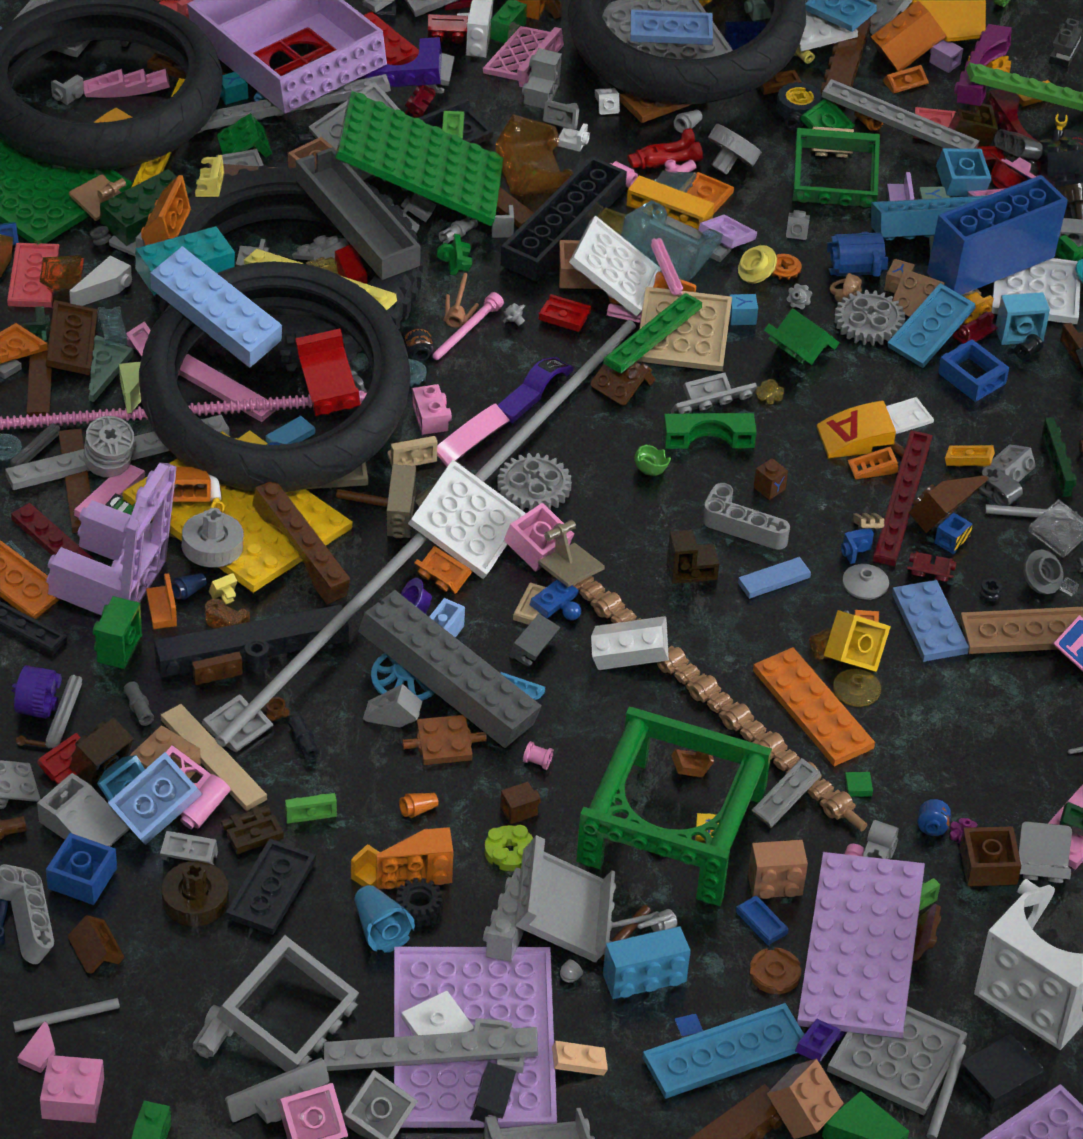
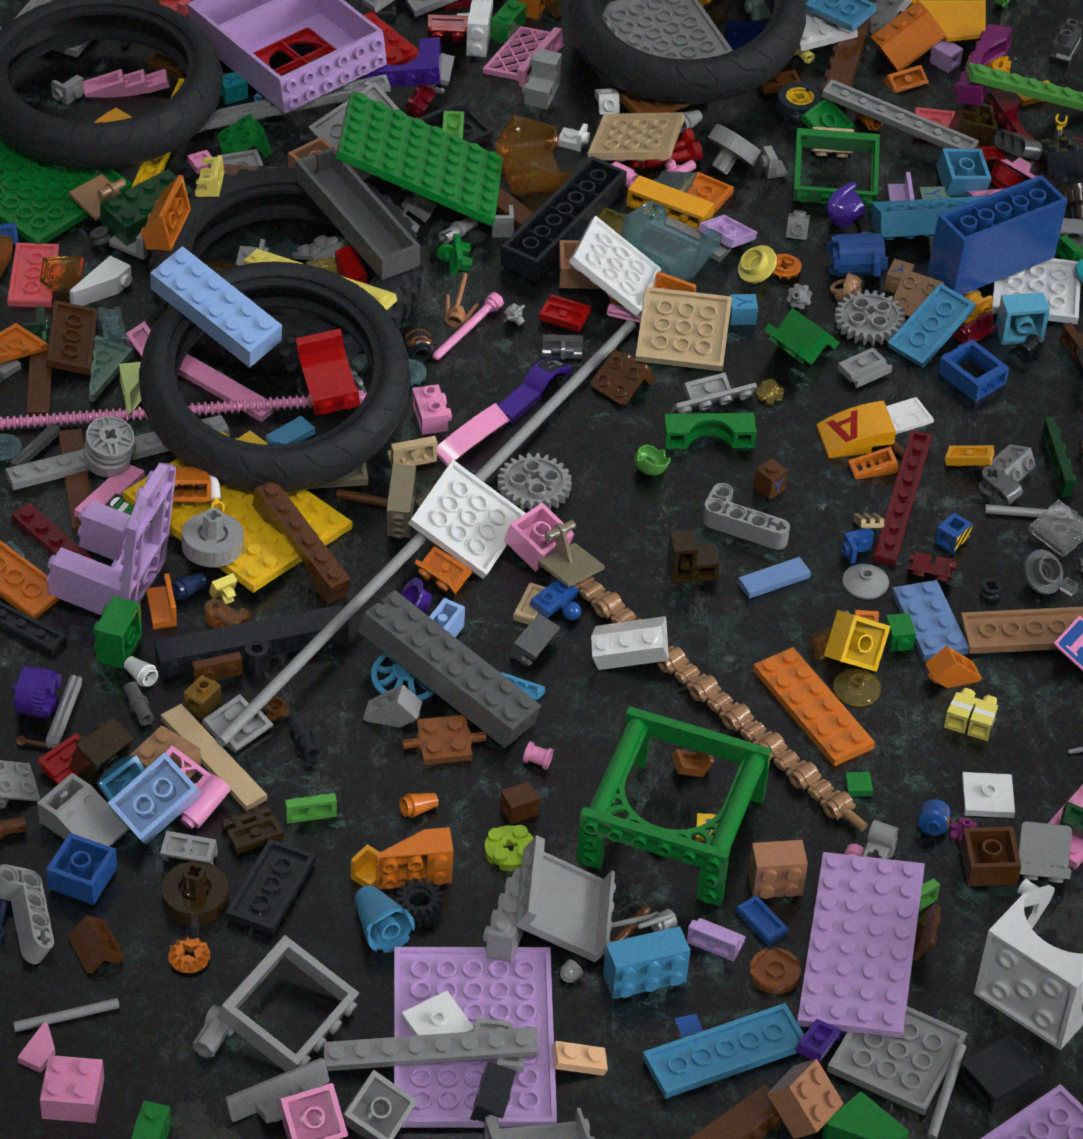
(141, 671): none -> white cone
(186, 963): none -> orange gear
(195, 160): none -> bright pink tile
(202, 697): none -> pearl gold brick
(206, 245): teal brick -> none
(561, 114): light grey slope -> none
(562, 346): none -> dark grey hips
(636, 136): none -> tan plate
(652, 333): green tile -> none
(666, 266): bright pink axle -> none
(671, 27): medium blue plate -> none
(715, 938): none -> lavender panel
(771, 165): none -> light grey bracket
(786, 792): light grey tile -> none
(845, 206): none -> dark purple piece
(864, 367): none -> light grey plate
(901, 633): none -> green brick
(940, 501): reddish brown slope -> none
(952, 669): none -> orange slope
(978, 711): none -> light yellow hips
(988, 795): none -> white plate

